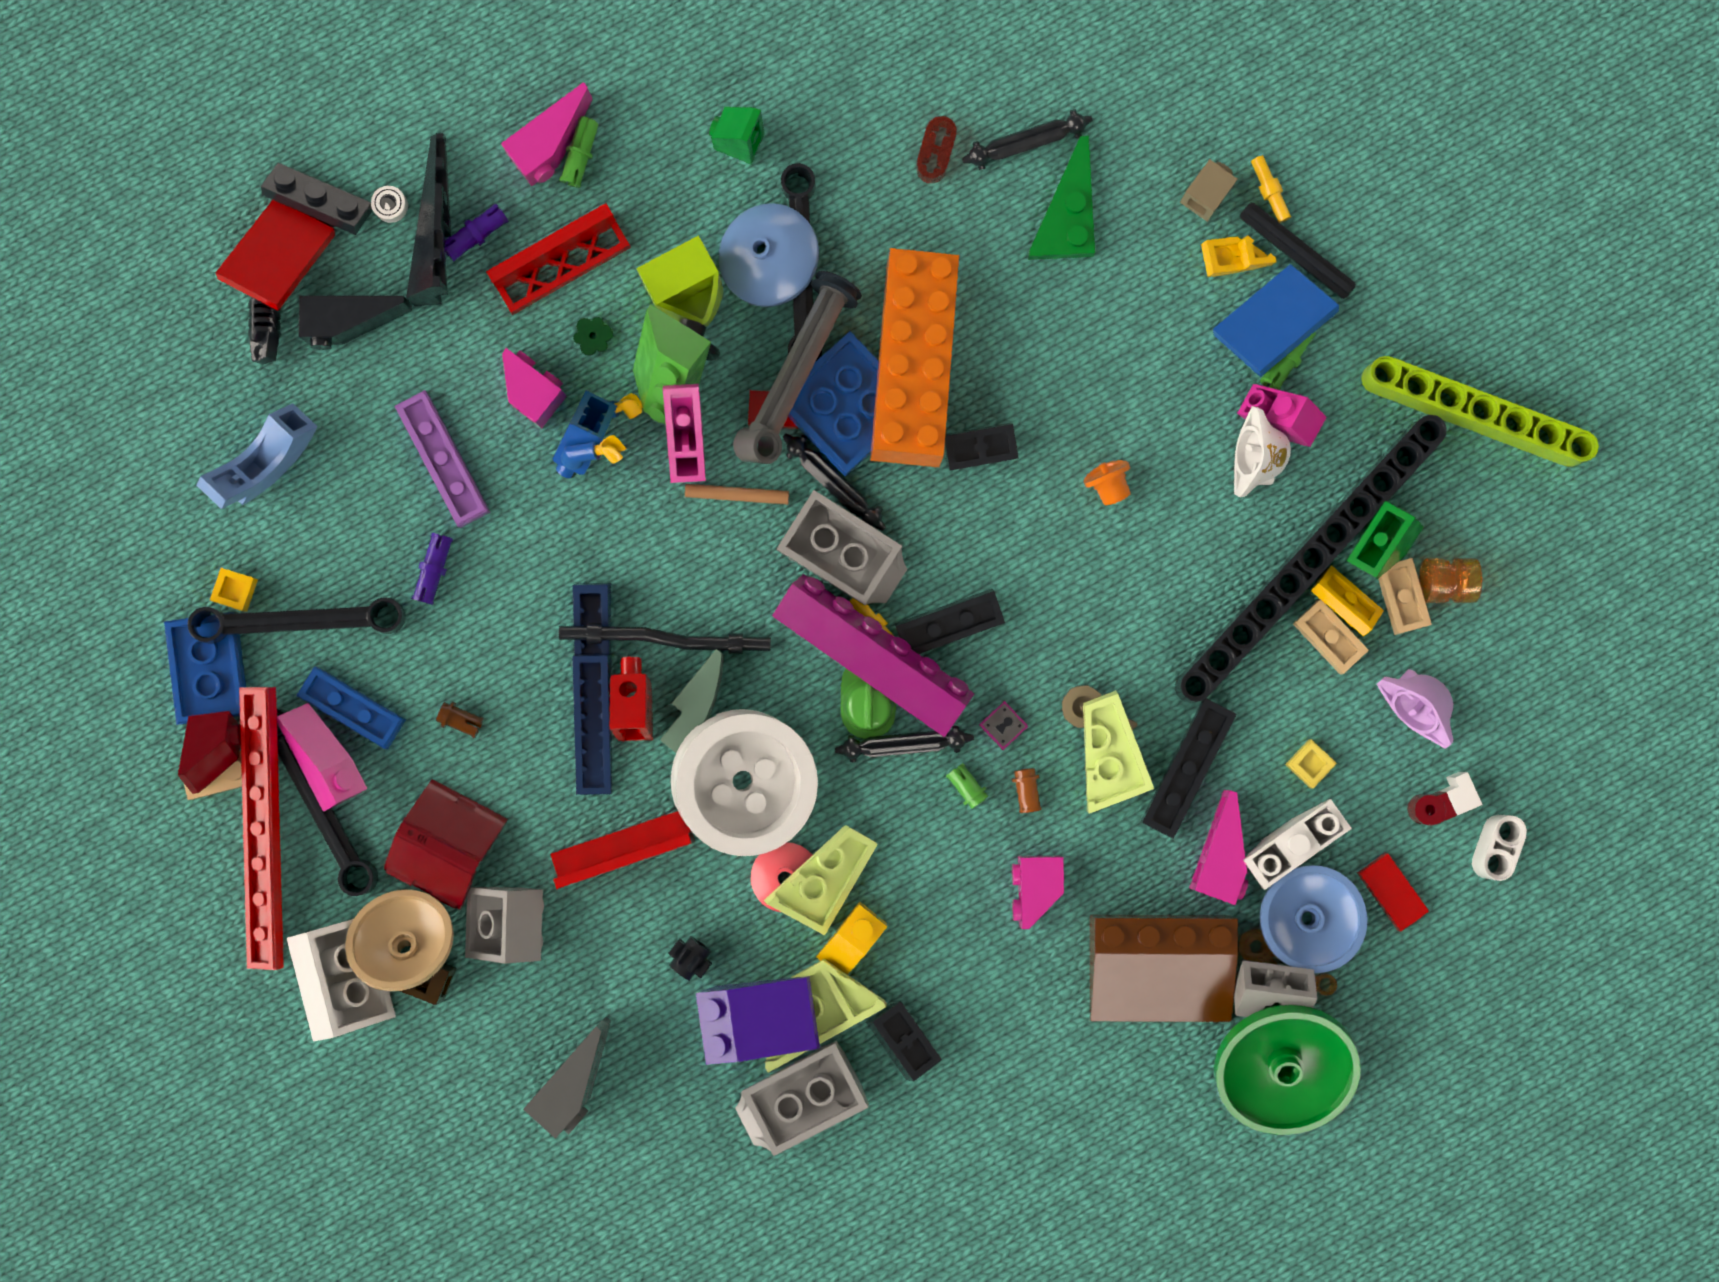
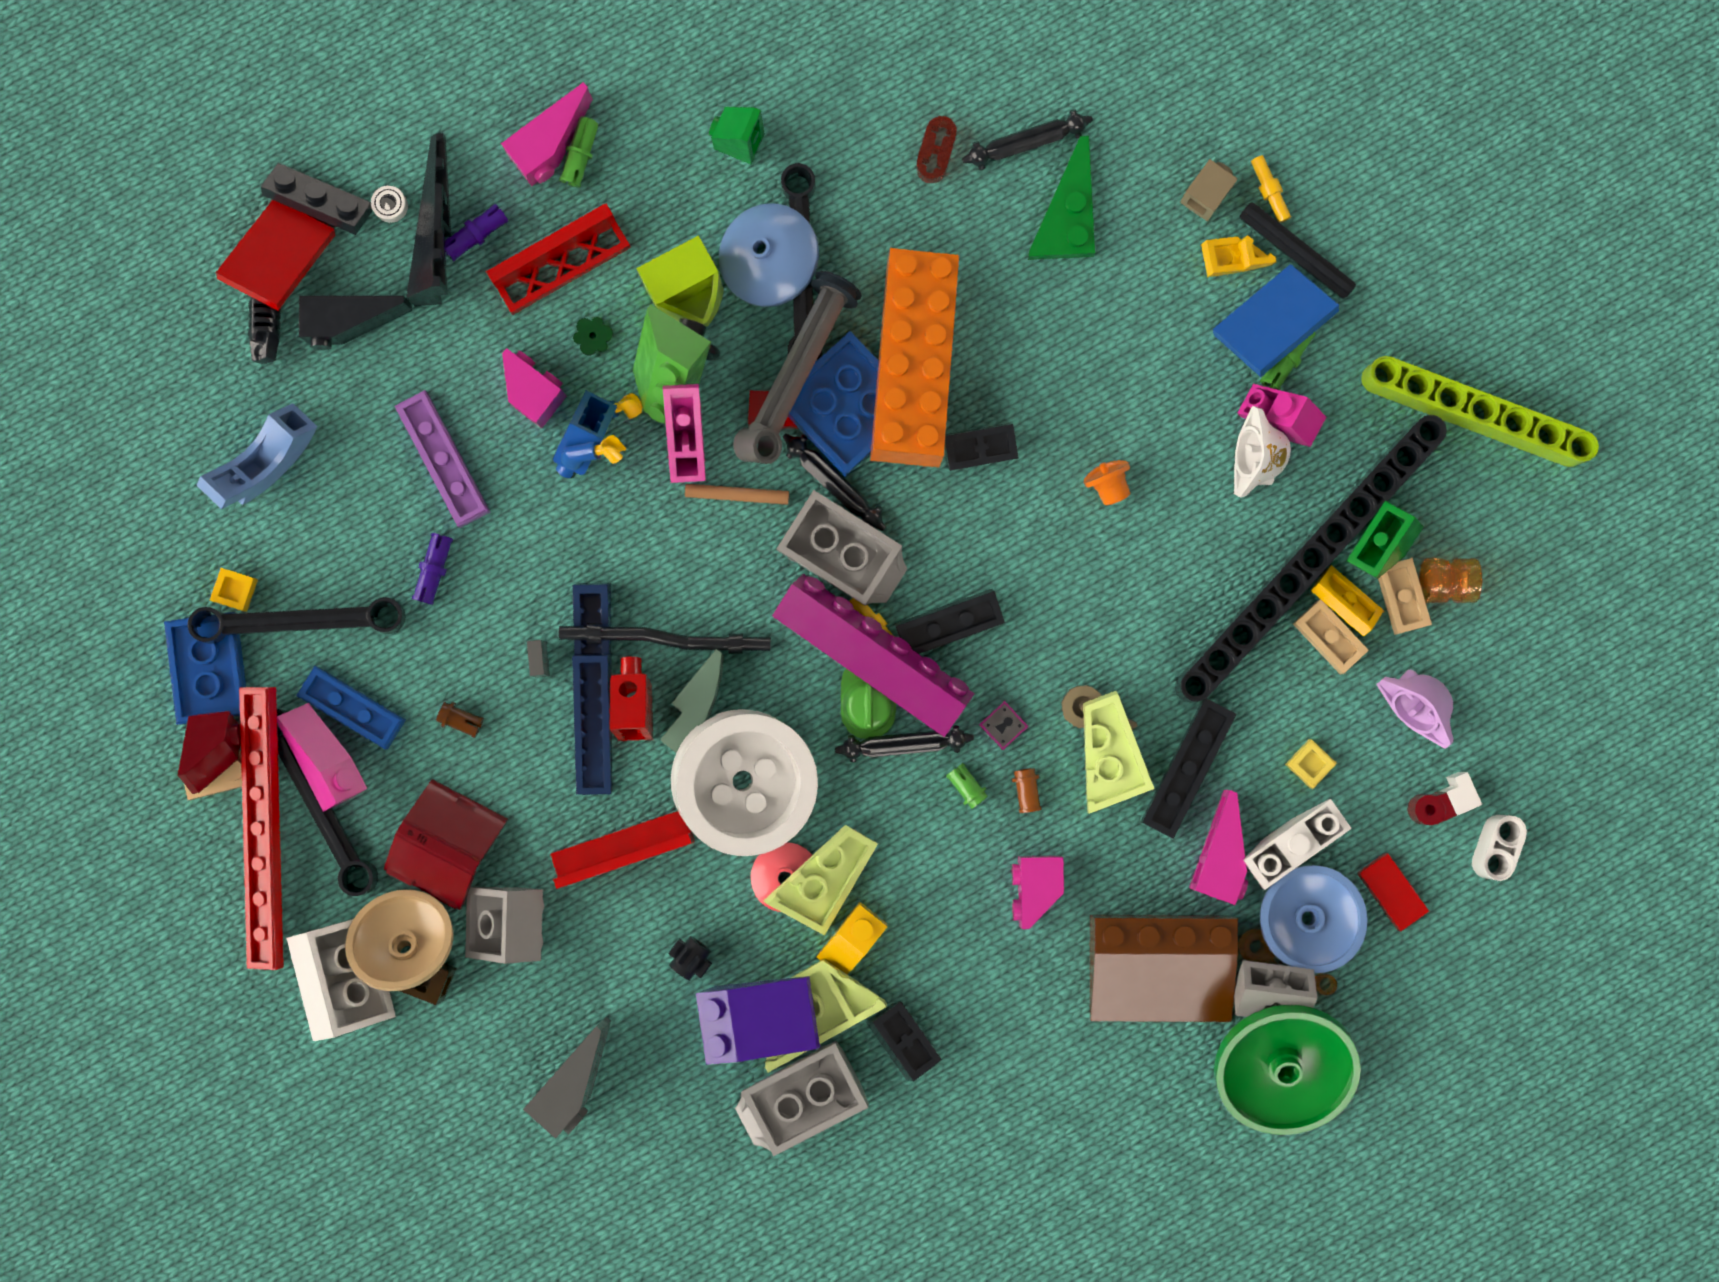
(538, 658): none -> dark grey tile

